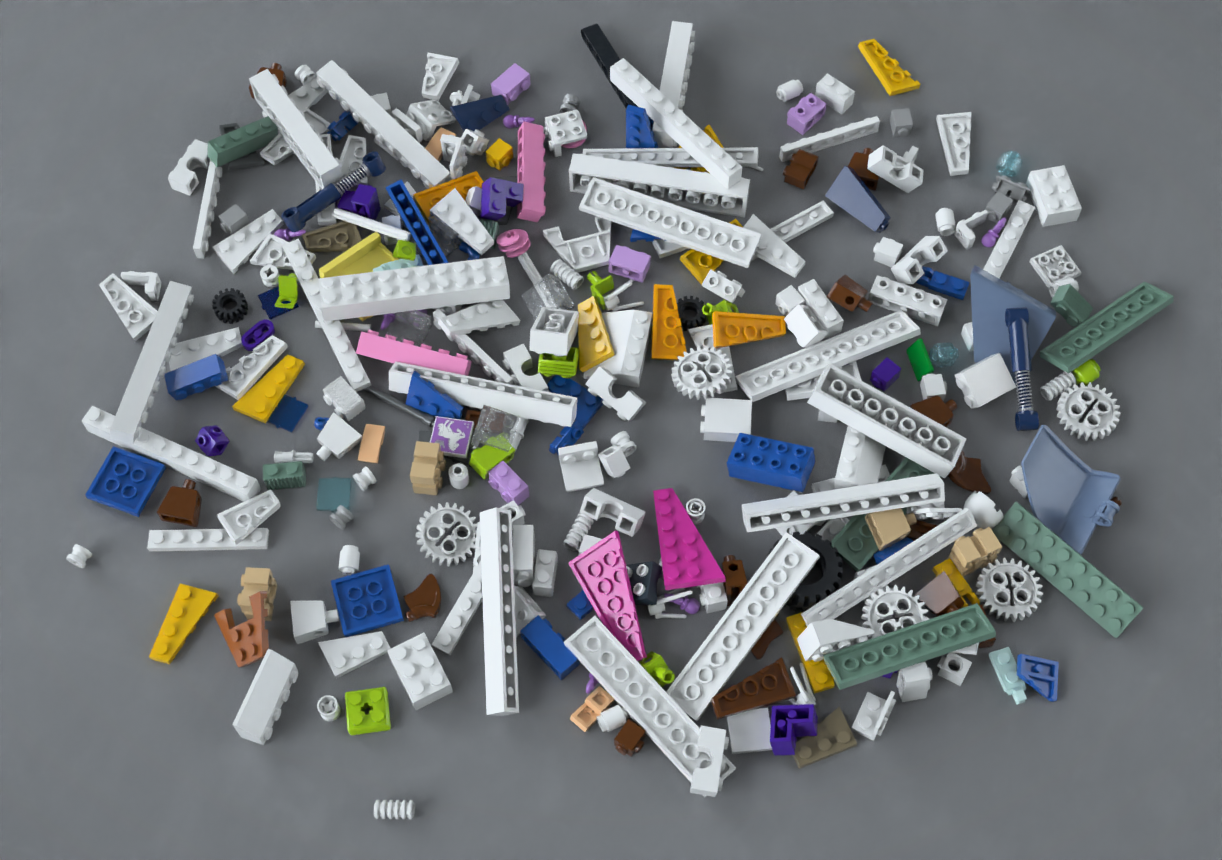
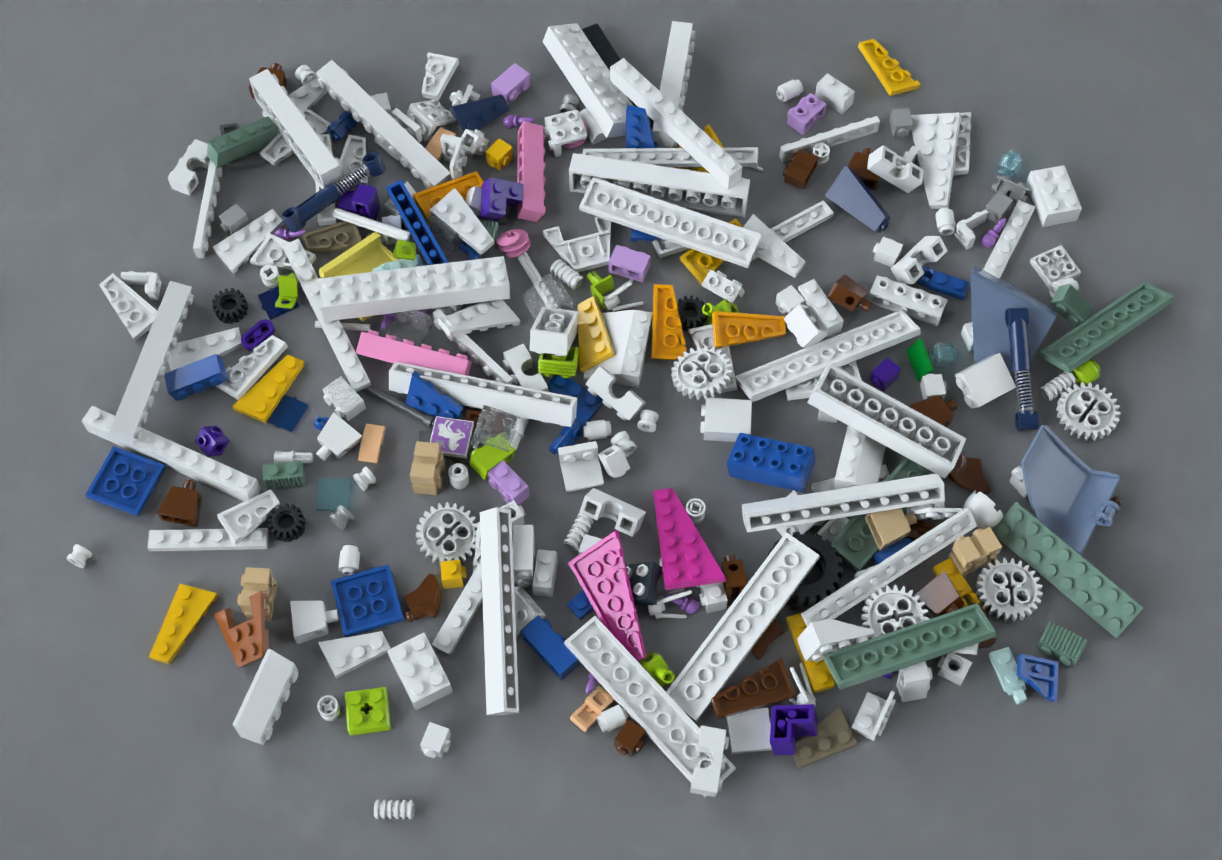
(283, 512): none -> black tyre
(435, 740): none -> white brick
(452, 574): none -> yellow brick
(588, 77): none -> white brick
(593, 130): none -> white brick
(597, 430): none -> white brick
(648, 421): none -> white wheel
(823, 151): none -> white wheel
(937, 143): none -> white wing
(1061, 644): none -> sand green brick

